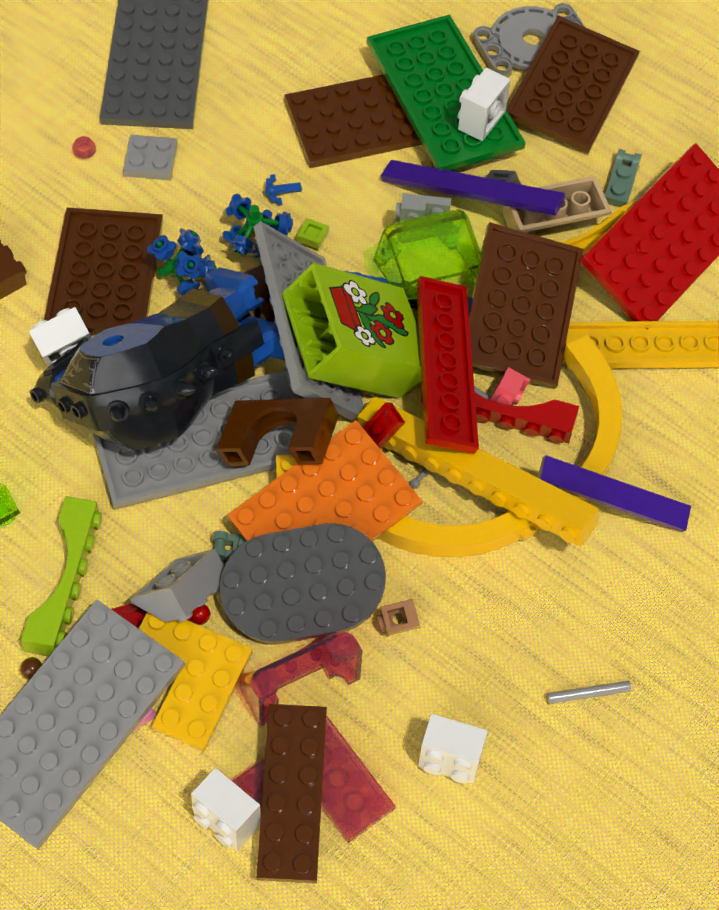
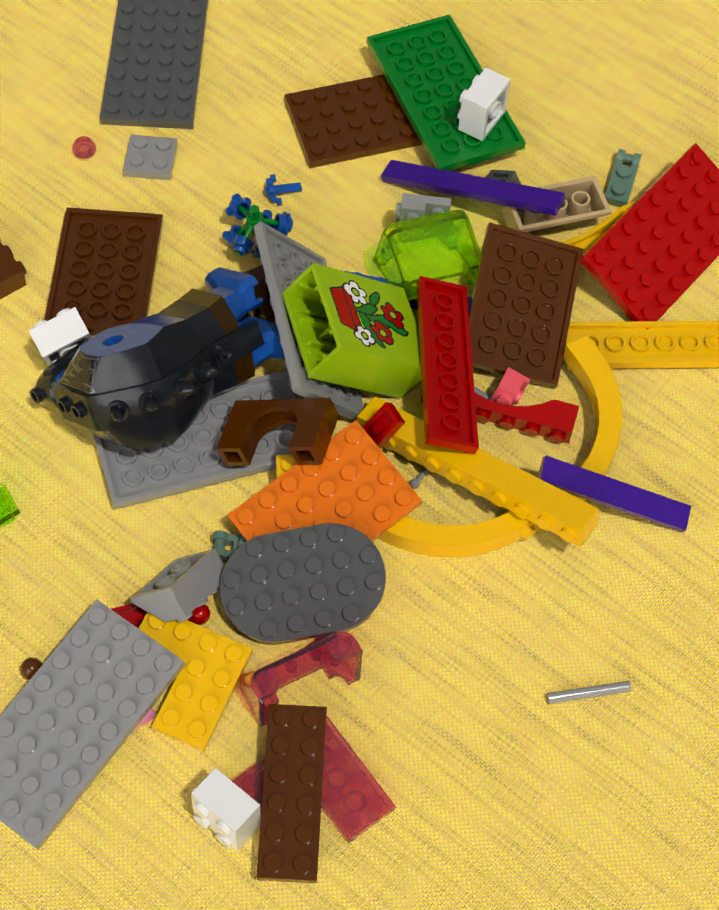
(48, 623): lime arch -> none
(186, 262): blue plant -> none
(312, 233): lime plate -> none
(404, 608): medium nougat brick -> none
(452, 749): white brick -> none
(508, 37): light grey piece -> none
(572, 84): reddish brown plate -> none

